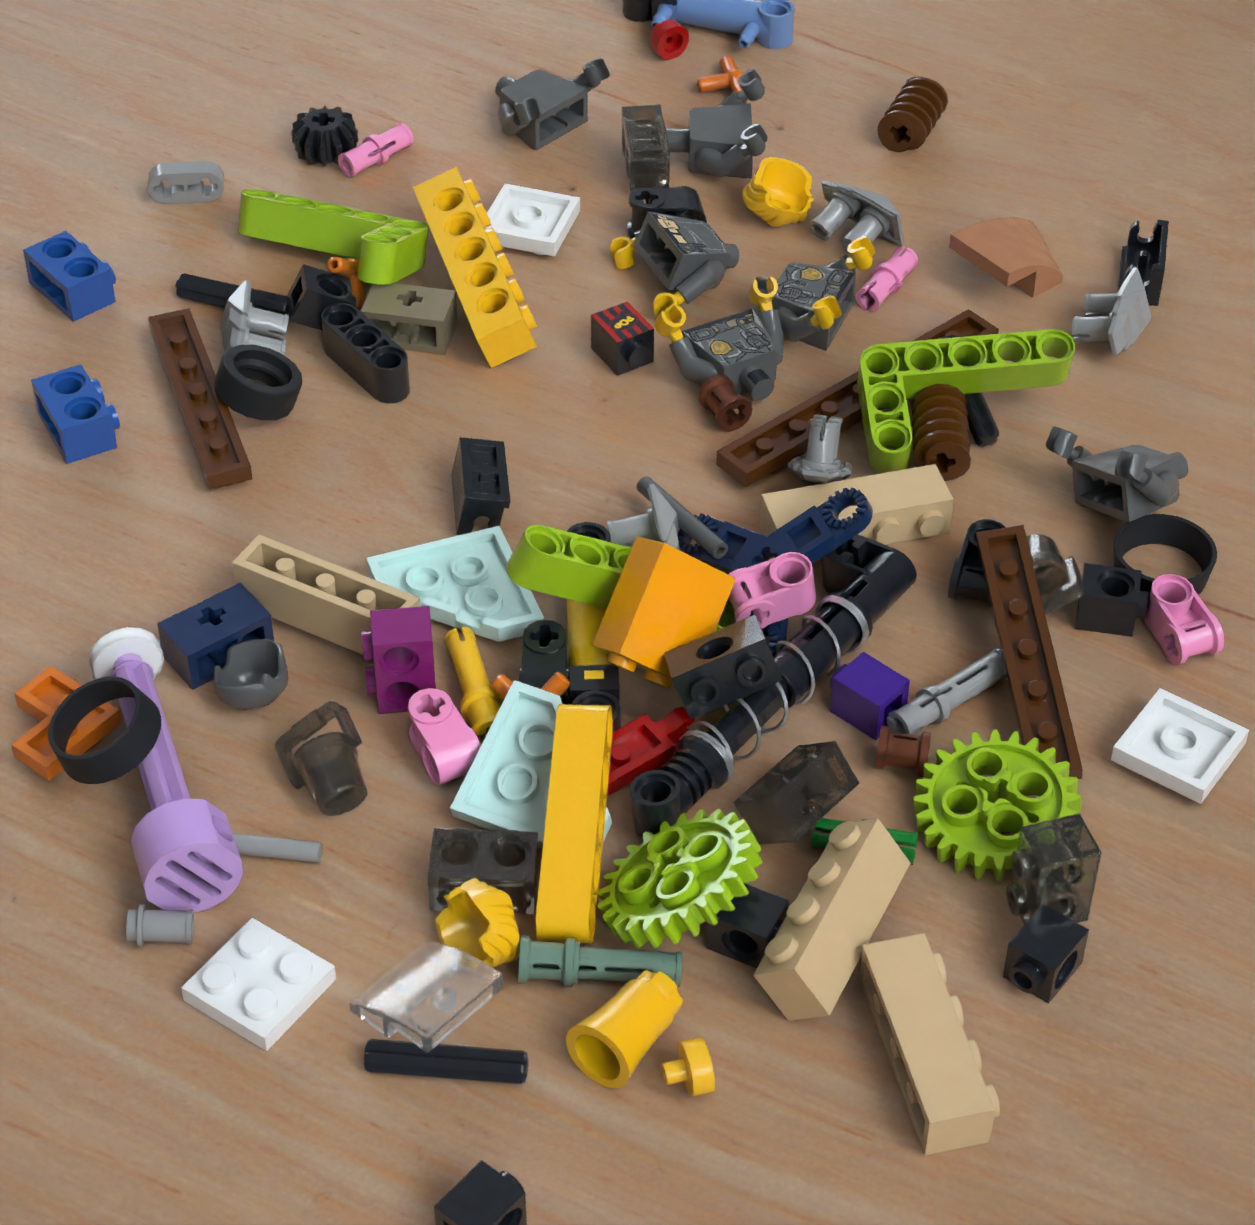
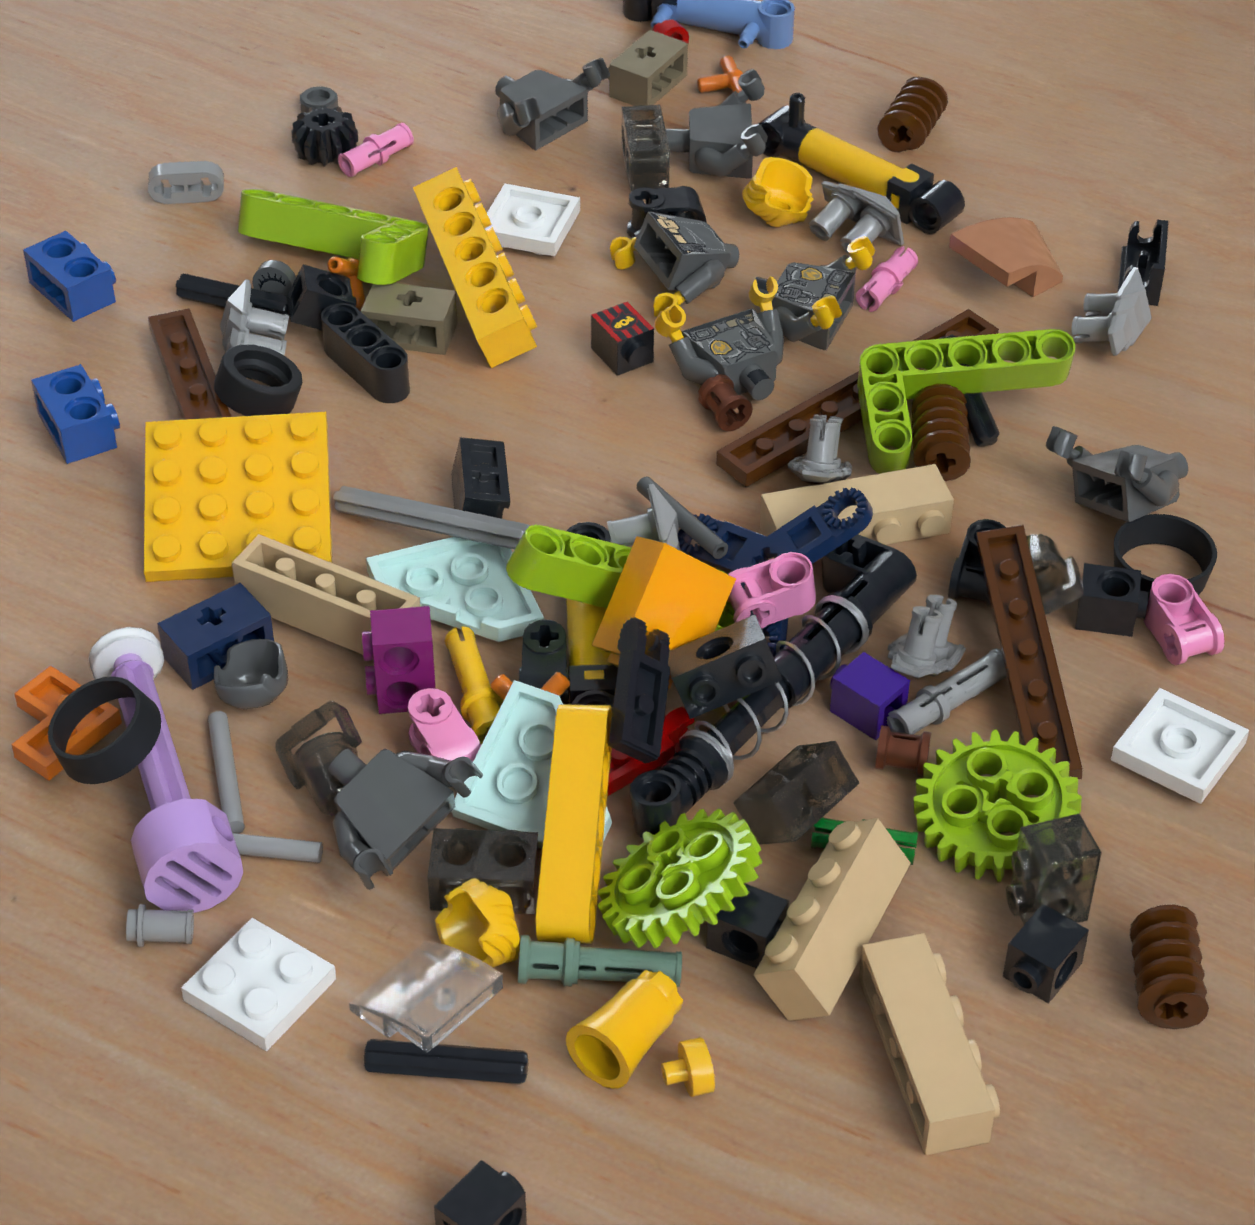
(225, 770): none -> light grey bar
(228, 481): none -> yellow plate
(274, 277): none -> dark grey tile
(317, 98): none -> dark grey tile
(392, 805): none -> dark grey torso
(429, 517): none -> light grey axle
(640, 692): none -> black hinge
(648, 69): none -> dark tan brick
(908, 189): none -> piece
(925, 646): none -> light grey connector
(1168, 967): none -> reddish brown piece

